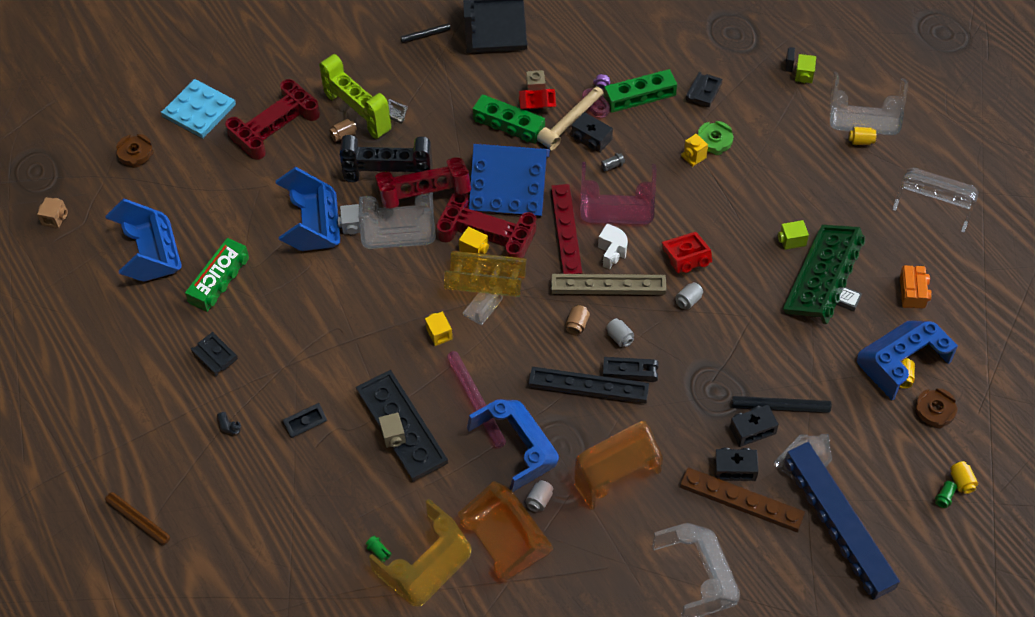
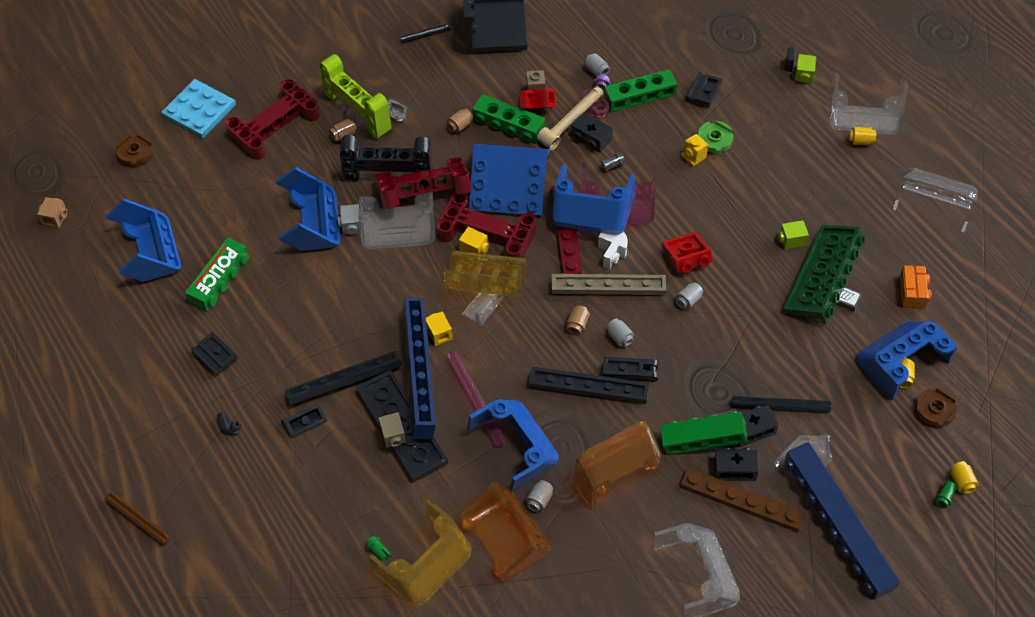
(343, 377): none -> black plate
(418, 369): none -> dark blue brick
(459, 120): none -> medium nougat brick
(592, 212): none -> blue windscreen
(596, 65): none -> light grey brick
(704, 433): none -> green brick

